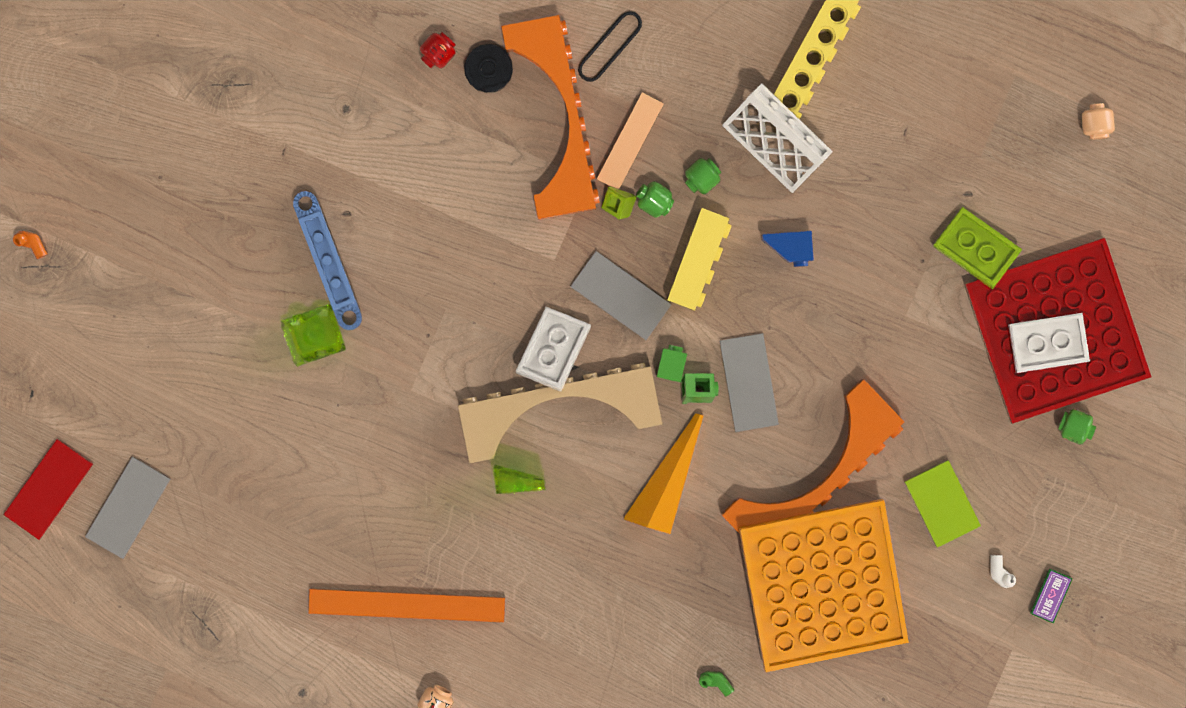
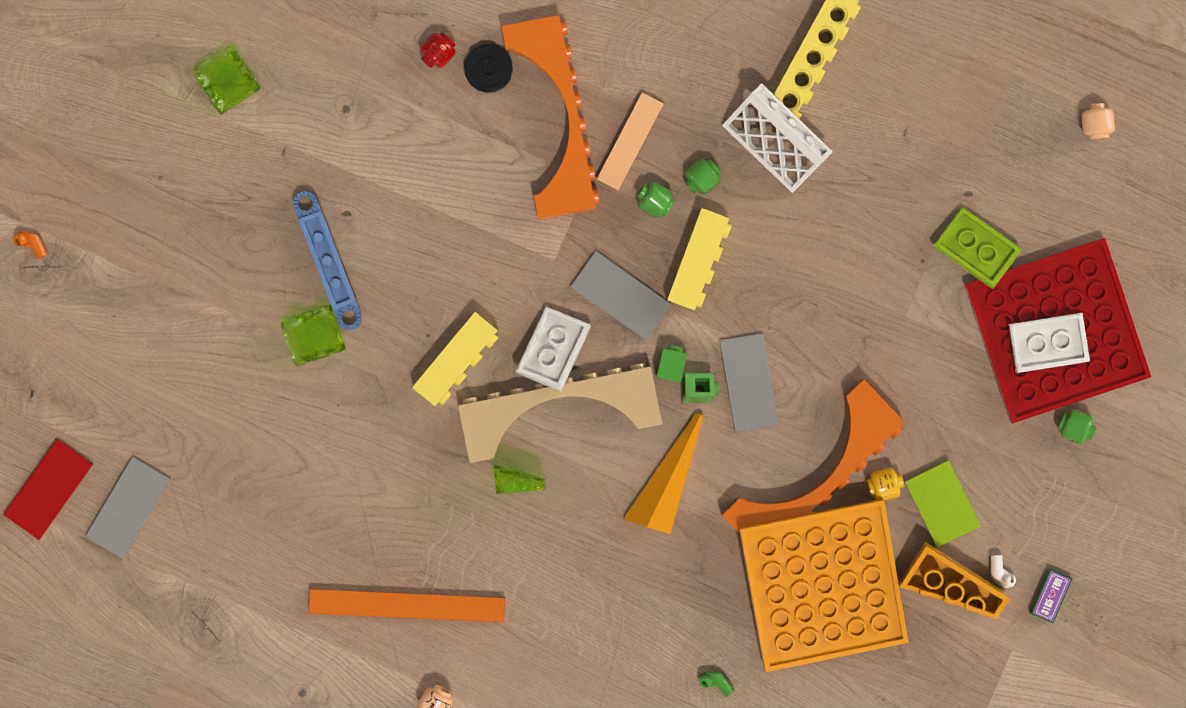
(226, 79): none -> clear neon green slope
(455, 359): none -> light yellow brick
(617, 53): black piece -> none
(618, 203): lime slope -> none
(791, 246): blue slope -> none
(885, 484): none -> yellow head
(945, 579): none -> light orange wedge

